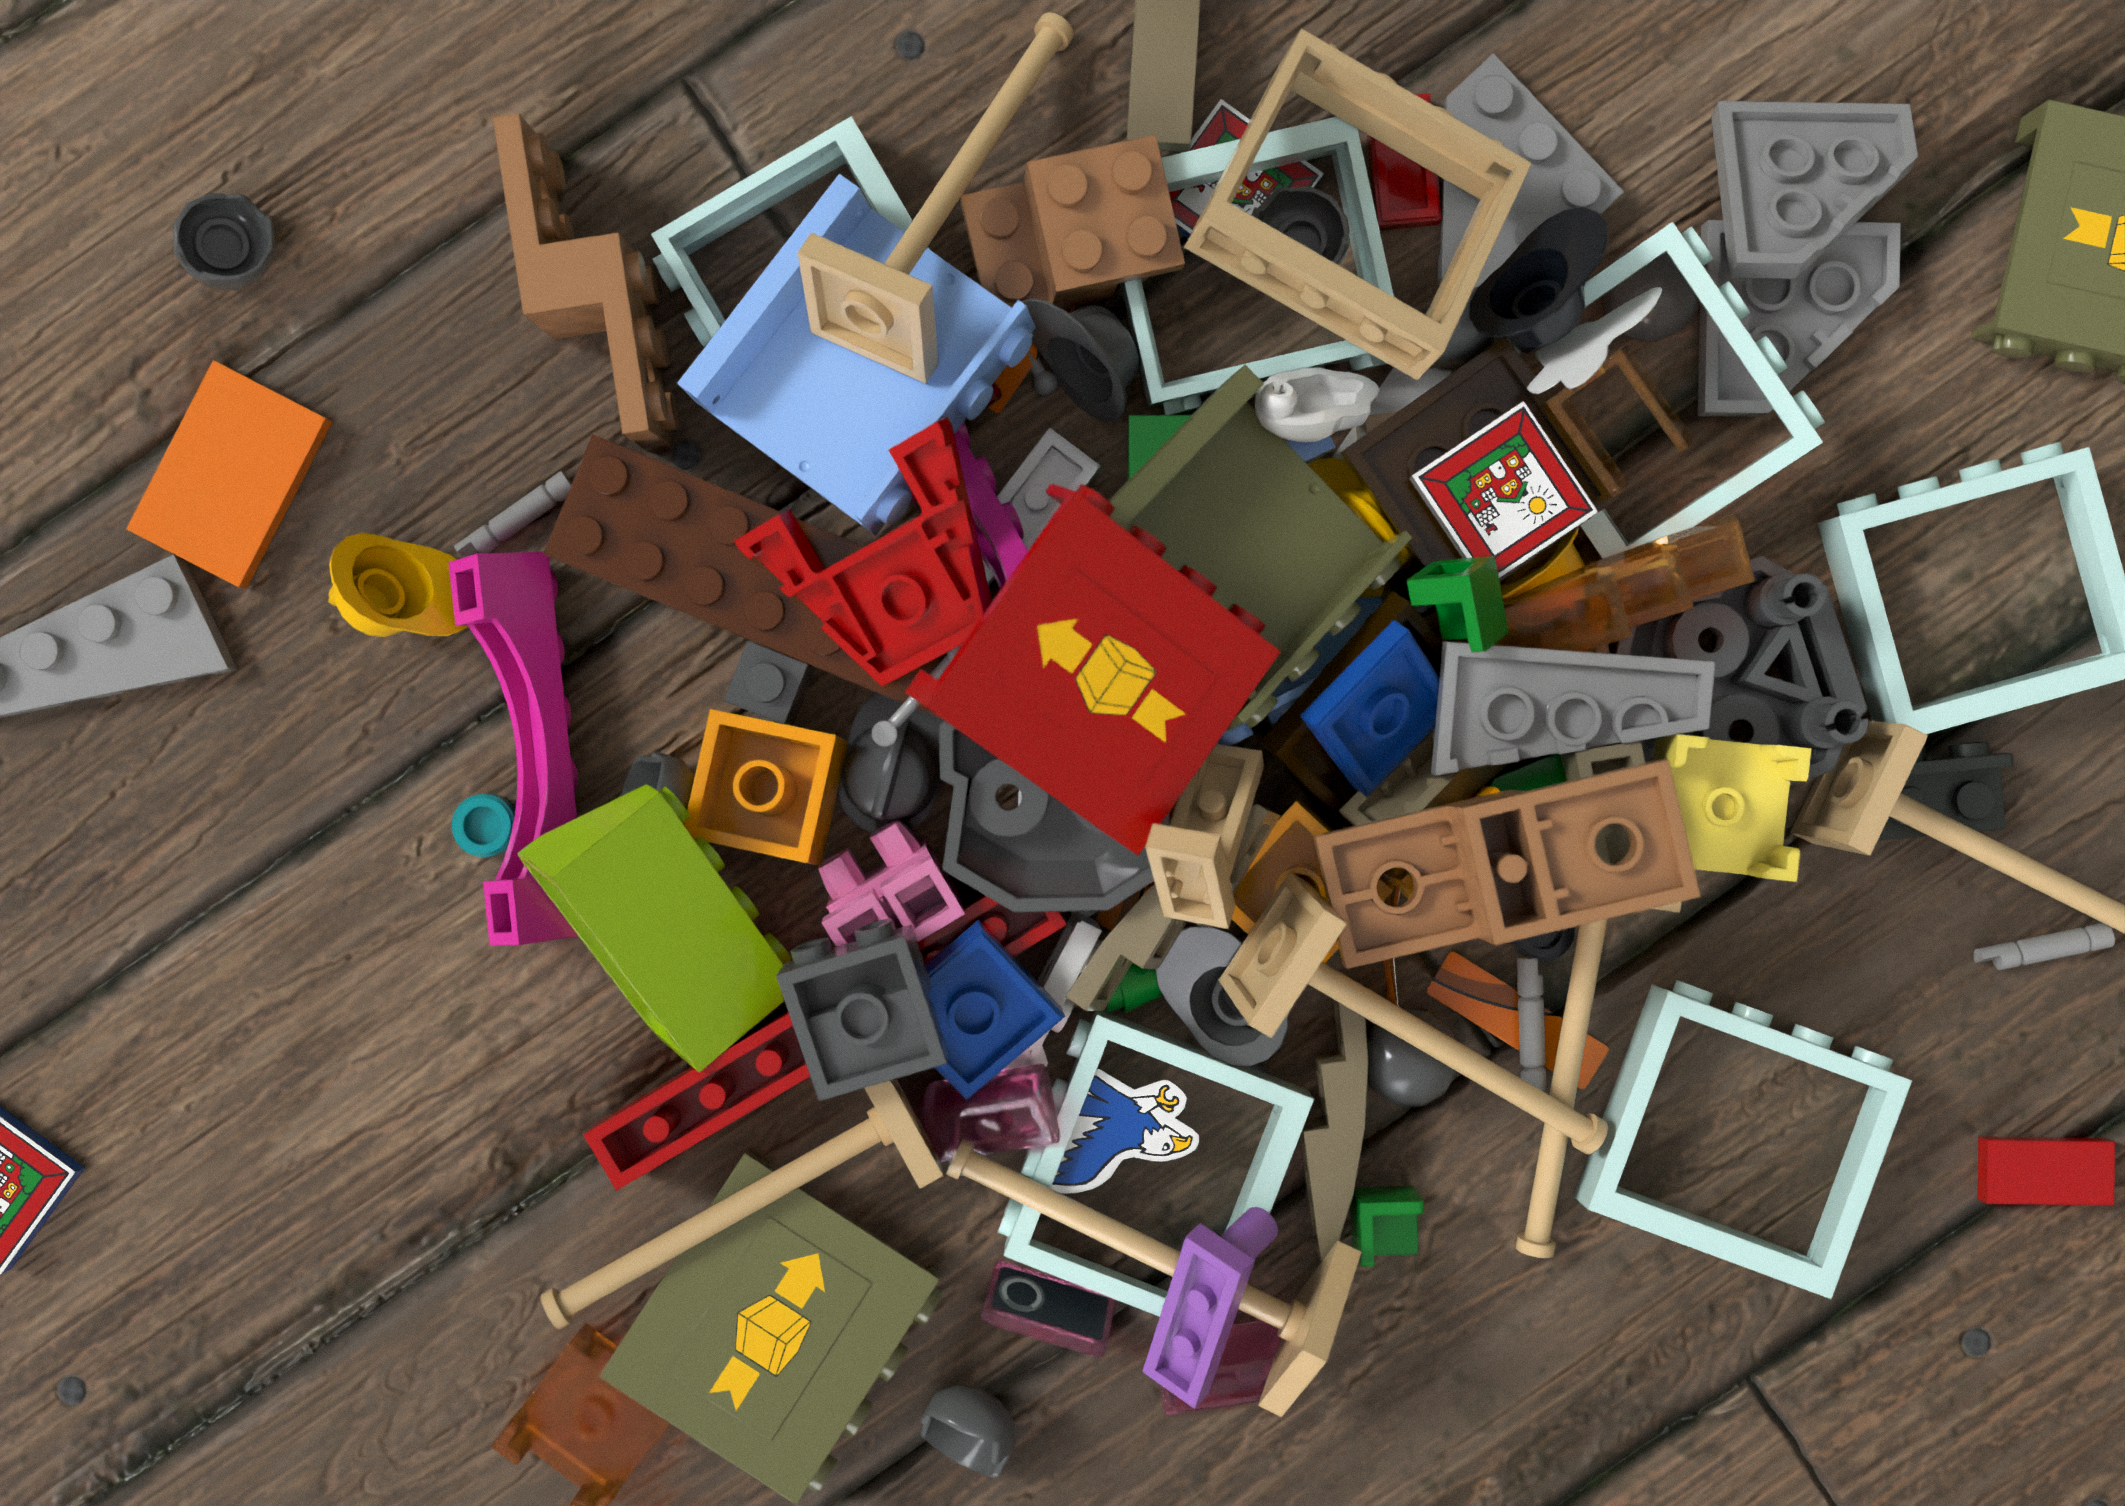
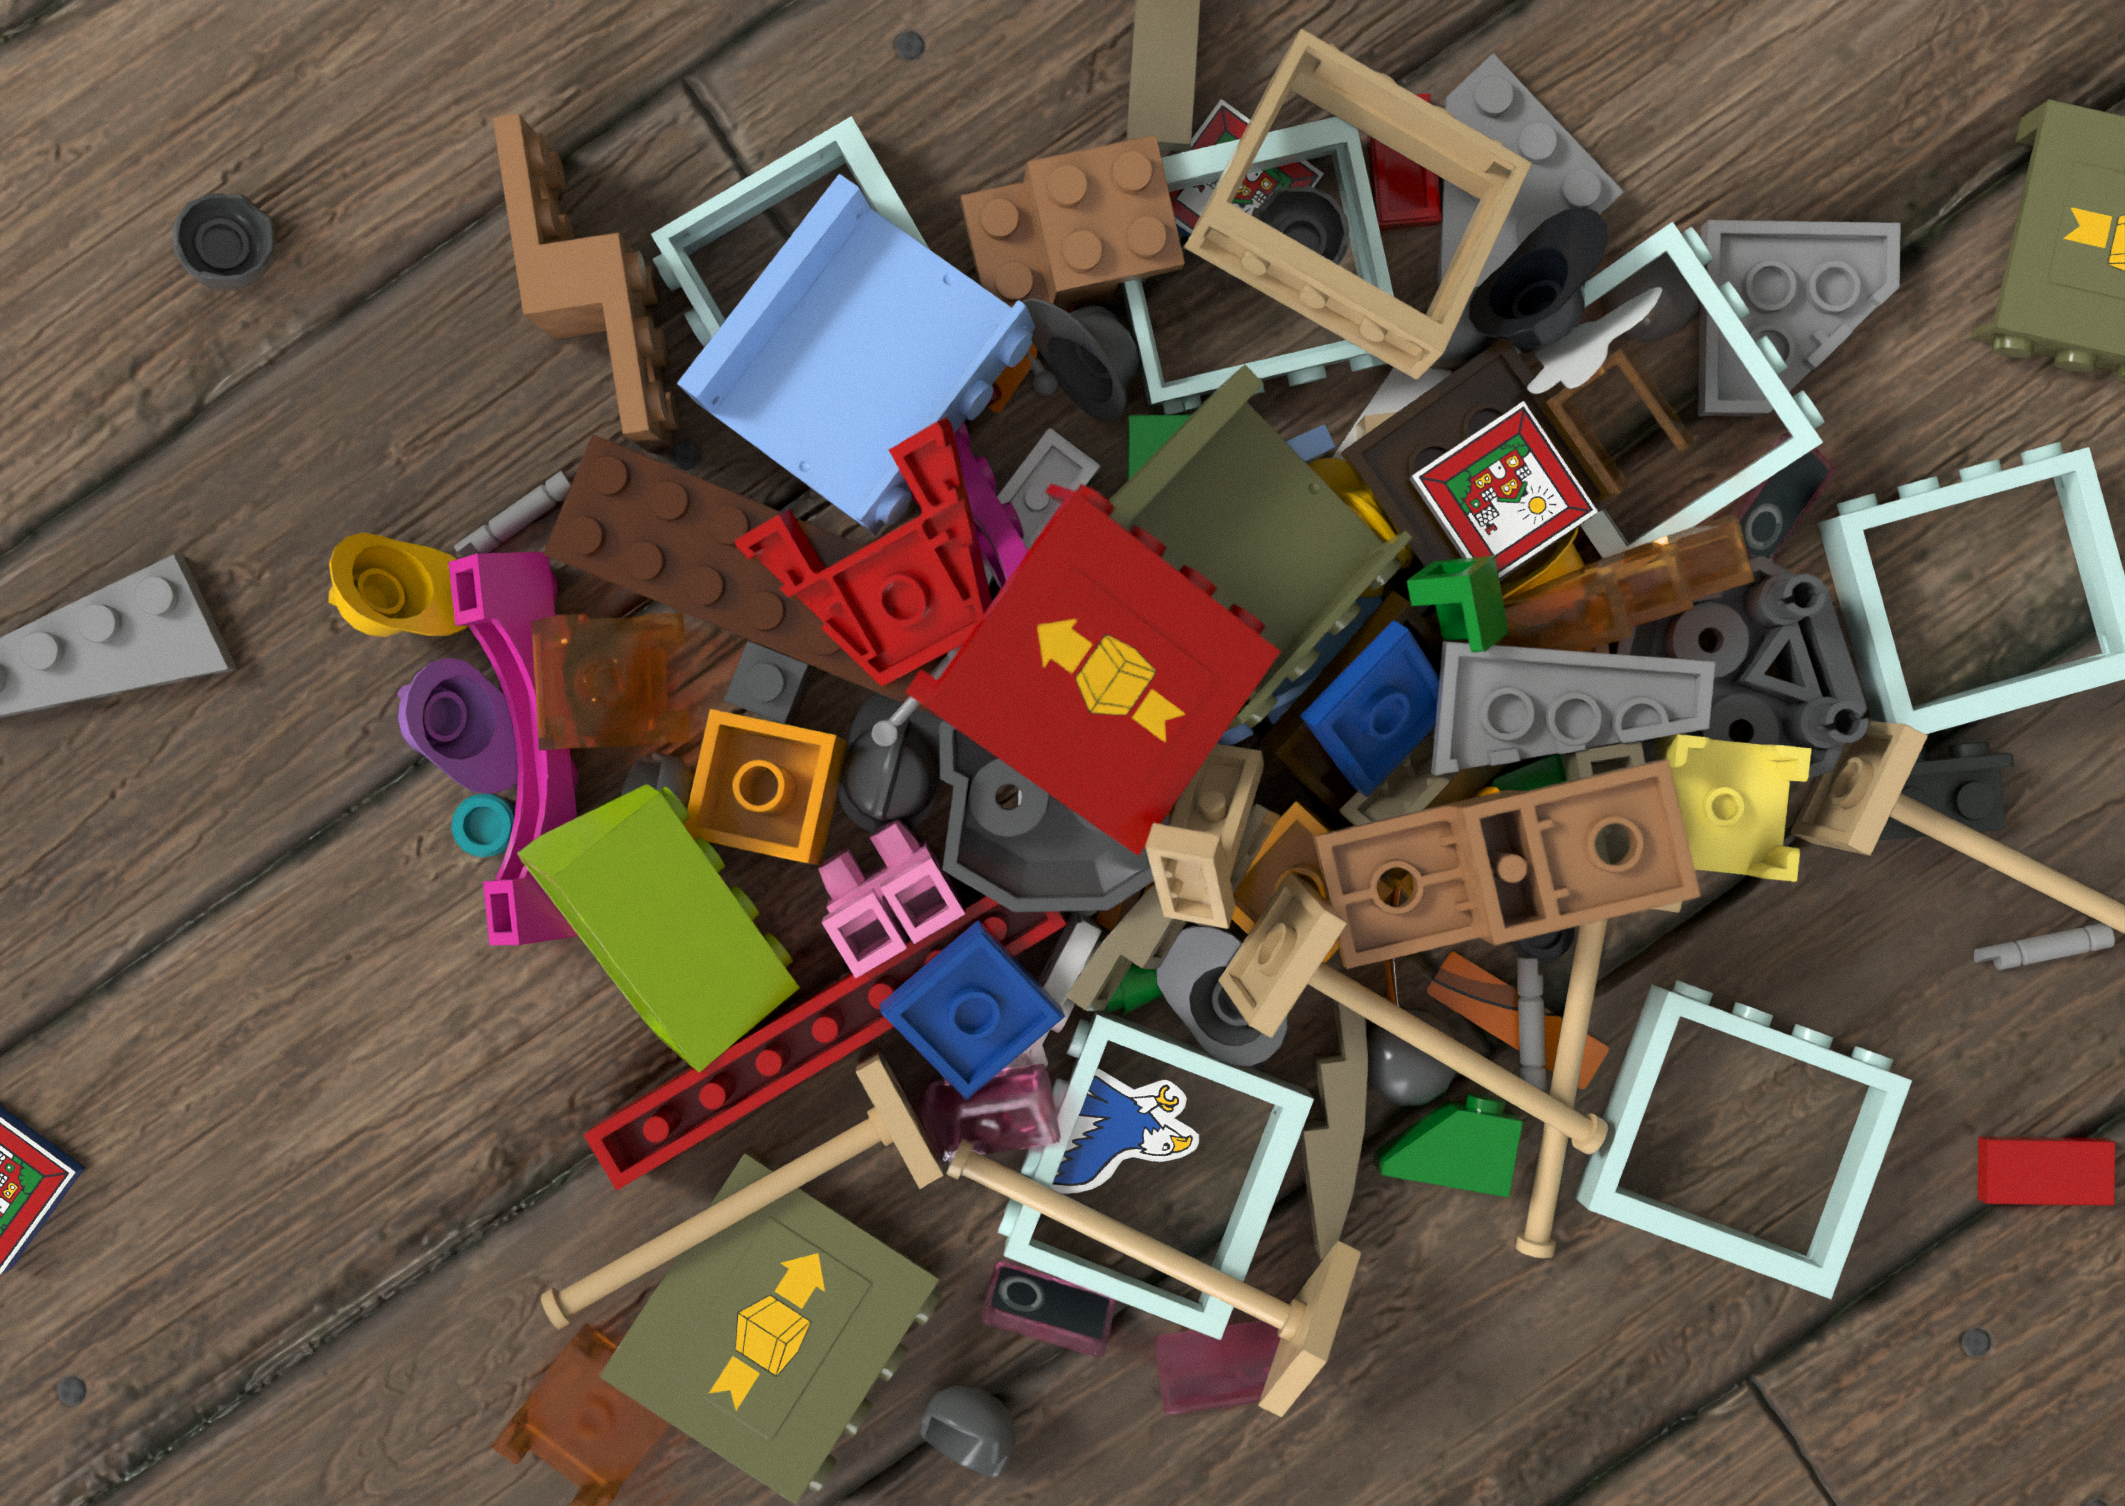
(229, 475): orange tile -> none
(460, 725): none -> medium lavender piece
(605, 681): none -> clear orange panel
(862, 1009): dark grey plate -> none
(879, 305): tan tile -> none
(1205, 1304): medium lavender piece -> none
(1314, 403): white arm -> none
(1385, 1221): green panel -> none
(1457, 1147): none -> green slope
(1779, 503): none -> black slope
(1802, 176): light grey plate -> none

